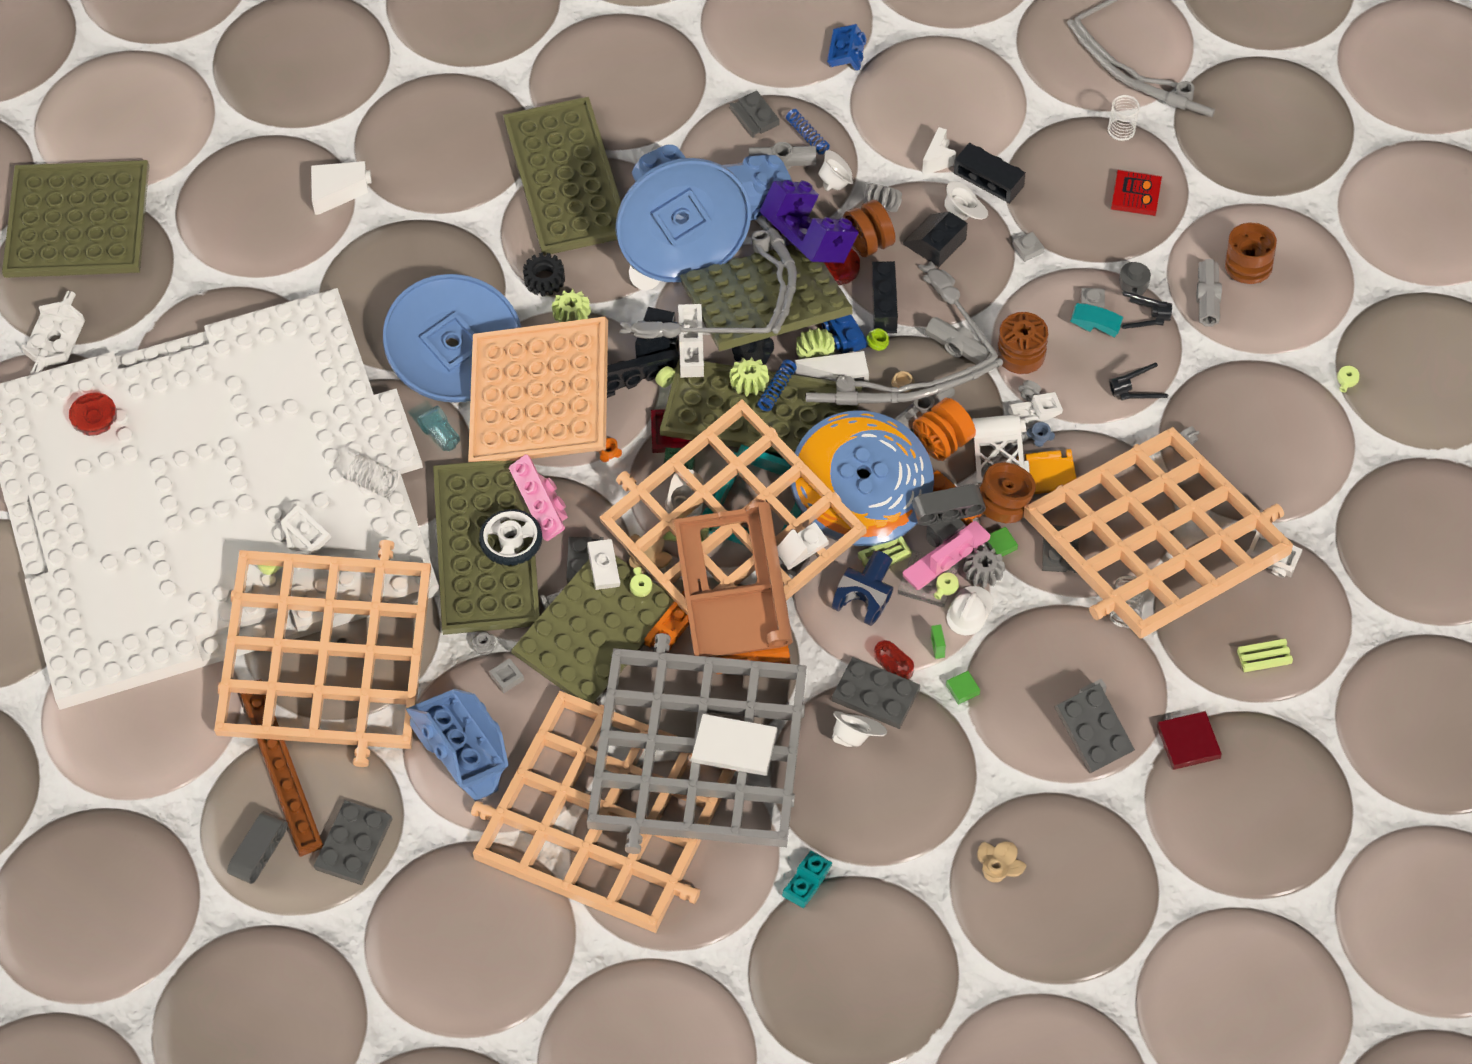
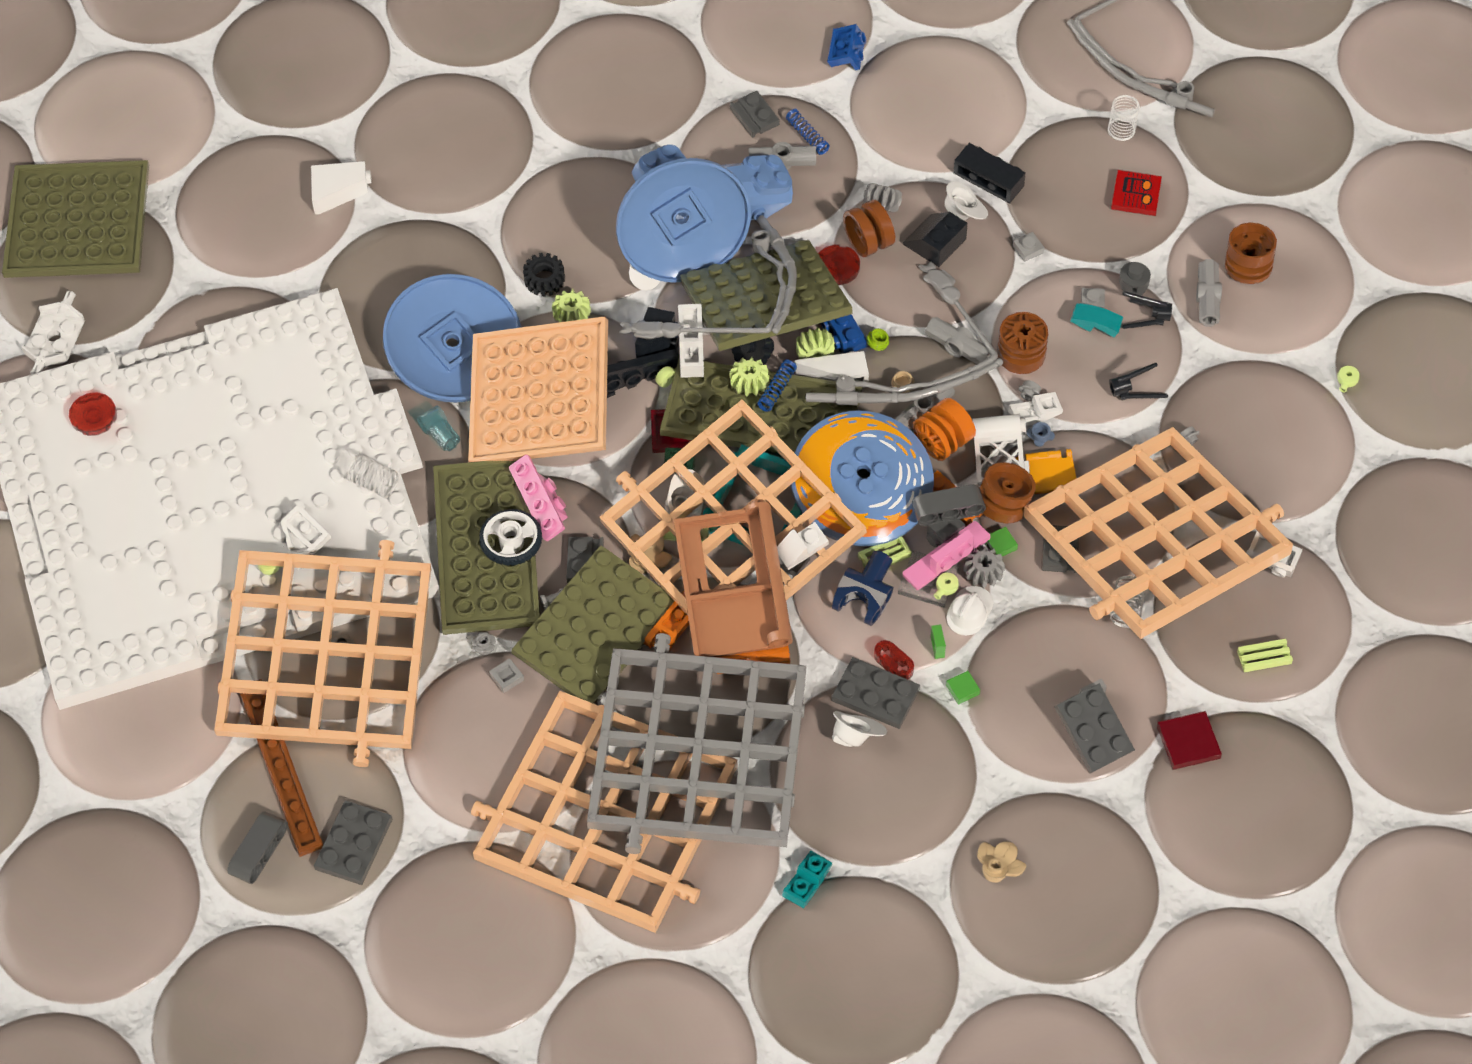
(463, 738): medium blue slope -> none
(564, 175): olive plate -> none
(603, 564): white plate -> none
(611, 444): orange plate -> none
(640, 579): yellowish green piece -> none
(734, 744): white tile -> none
(819, 239): dark purple plate -> none
(835, 172): white piece -> none
(884, 296): black brick -> none
(938, 154): white slope -> none

